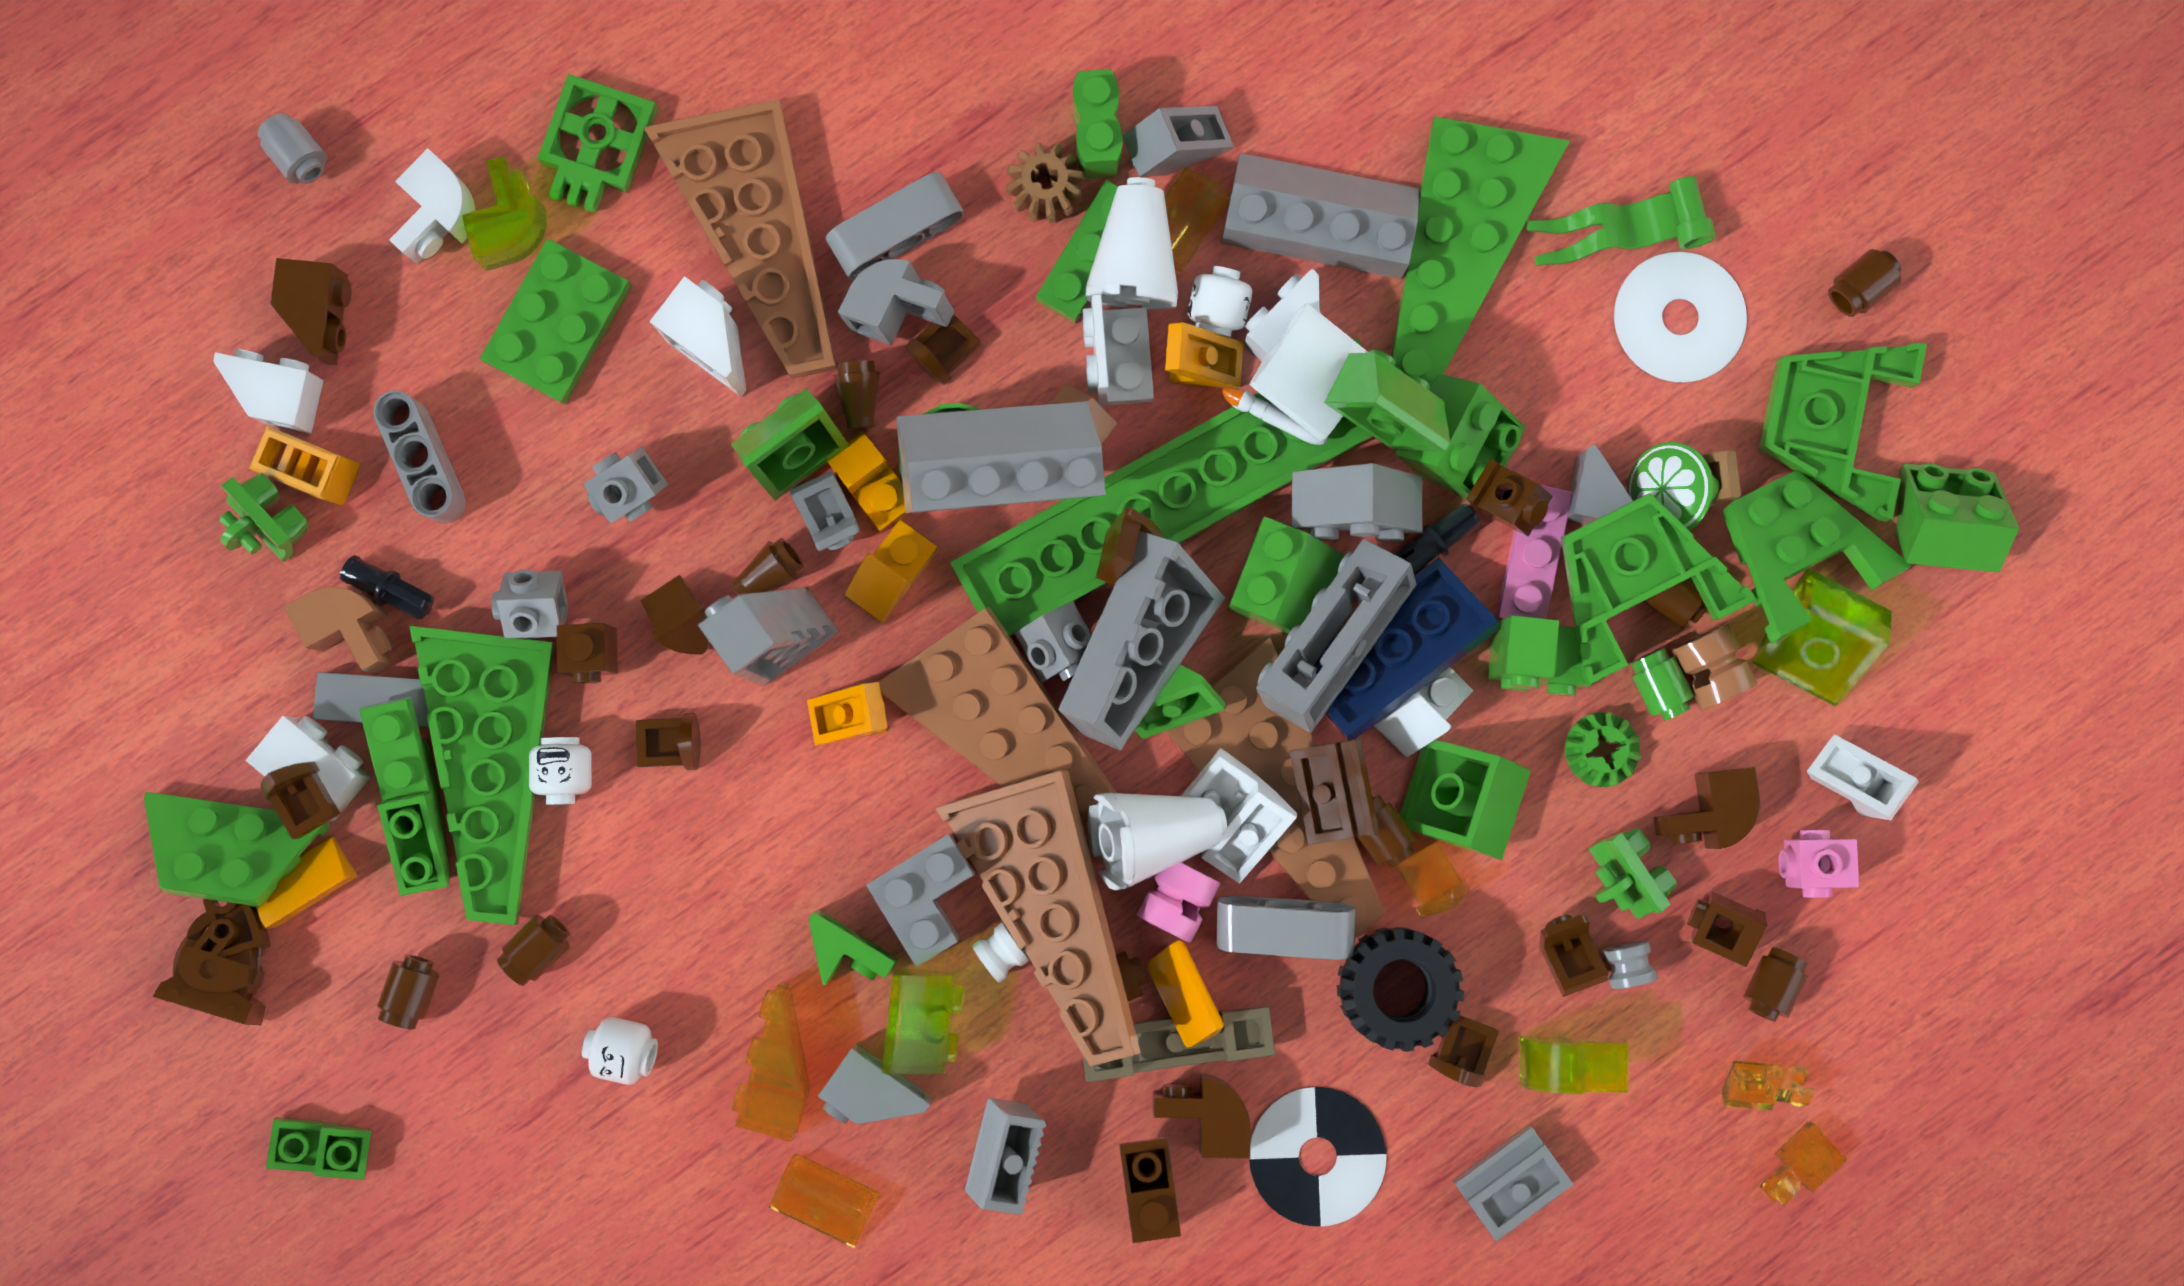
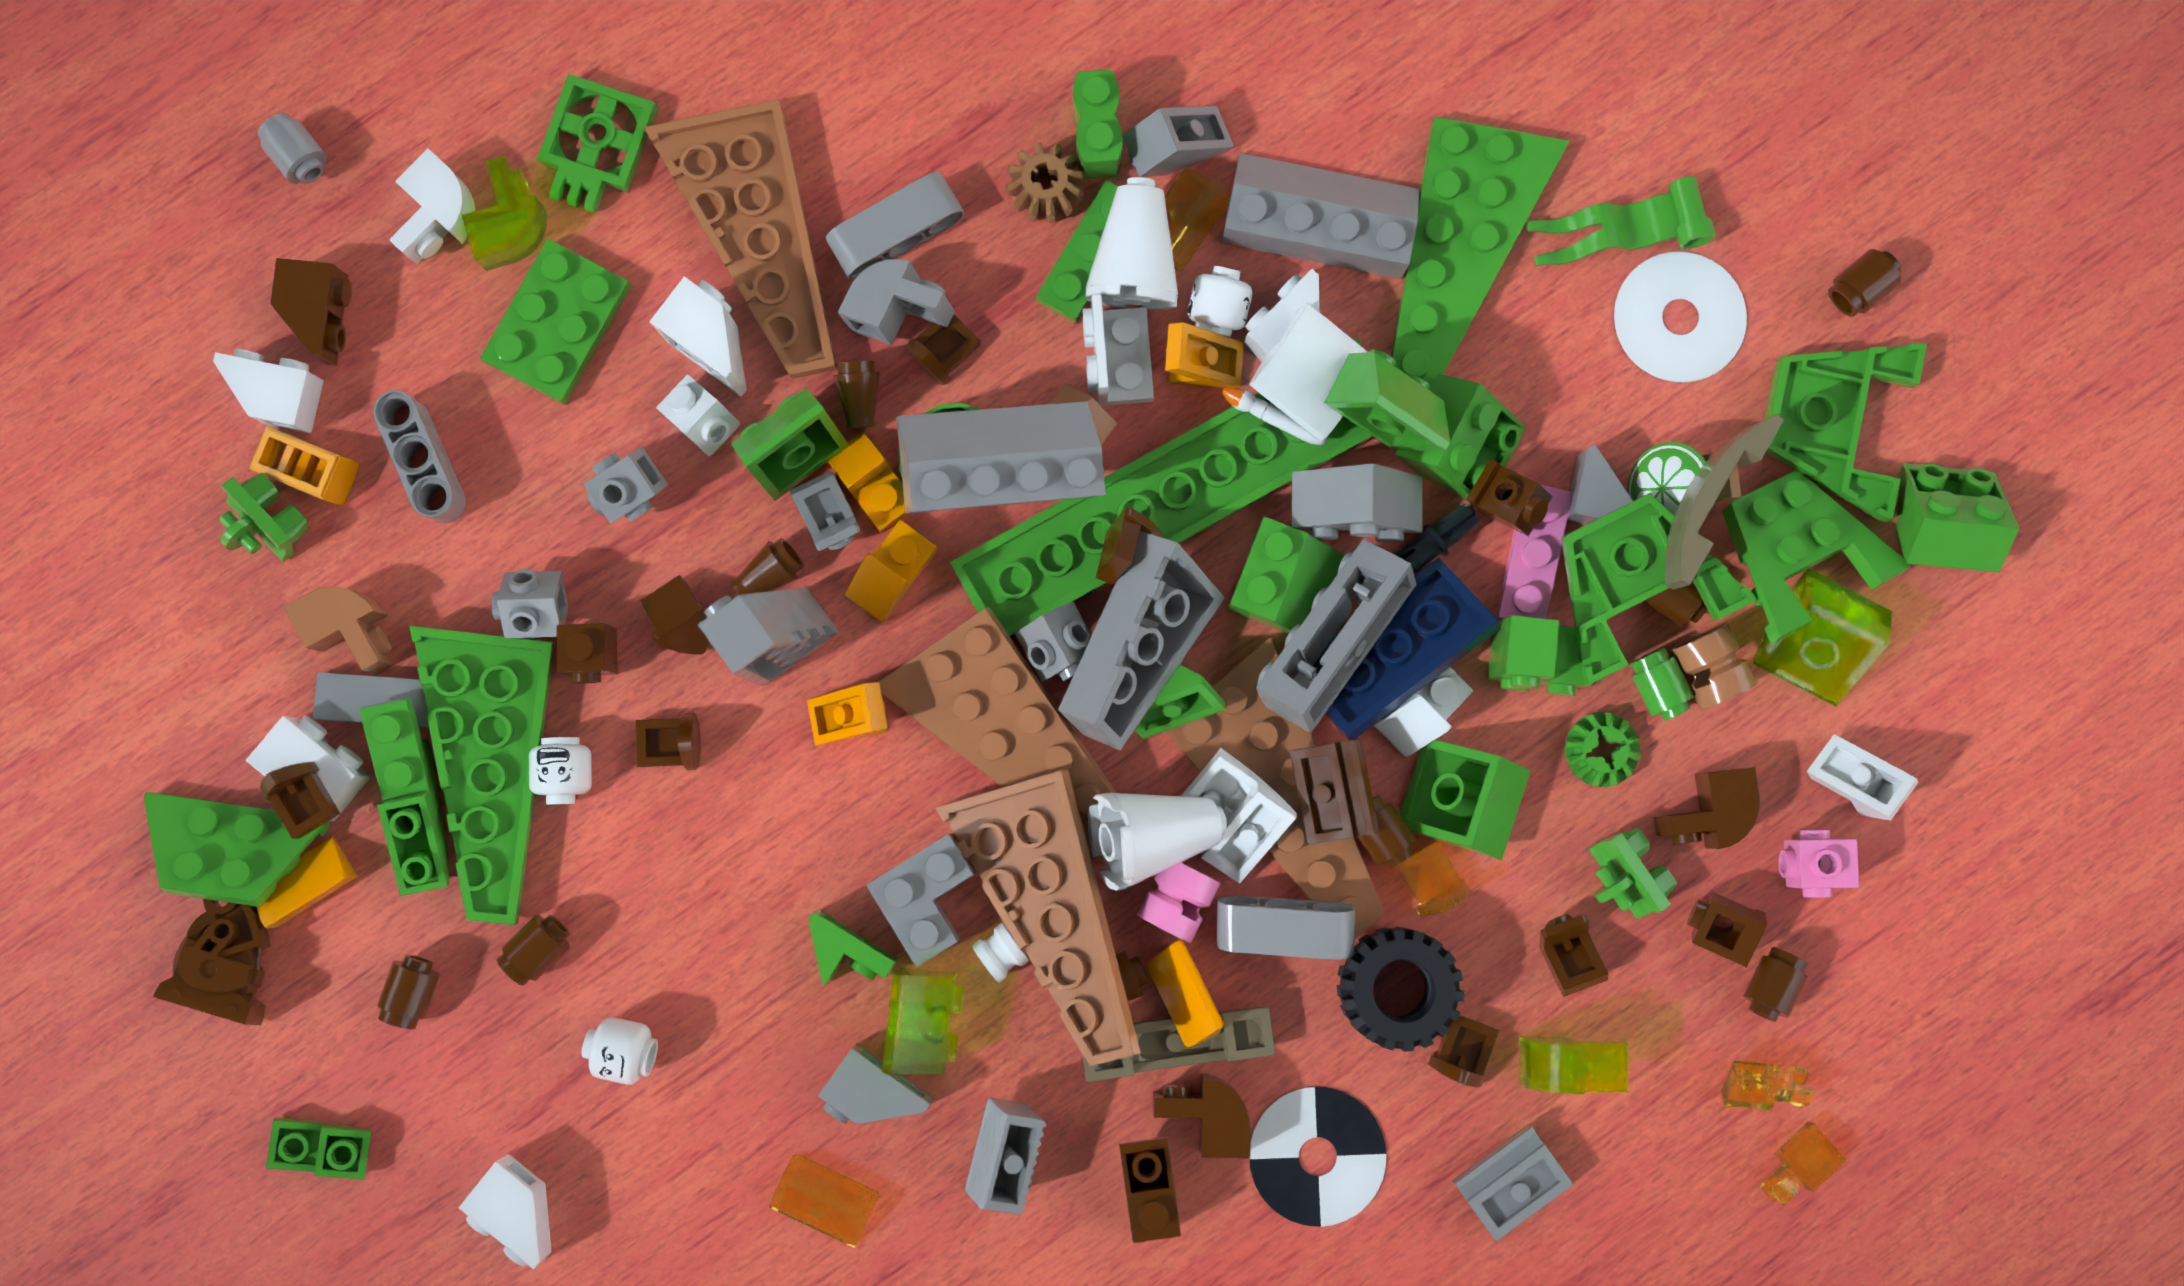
(386, 587): black axle -> none
(512, 1209): none -> white slope
(698, 415): none -> white bracket
(779, 1077): clear yellow slope -> none
(1629, 964): light grey wheel -> none
(1686, 547): none -> dark tan slope

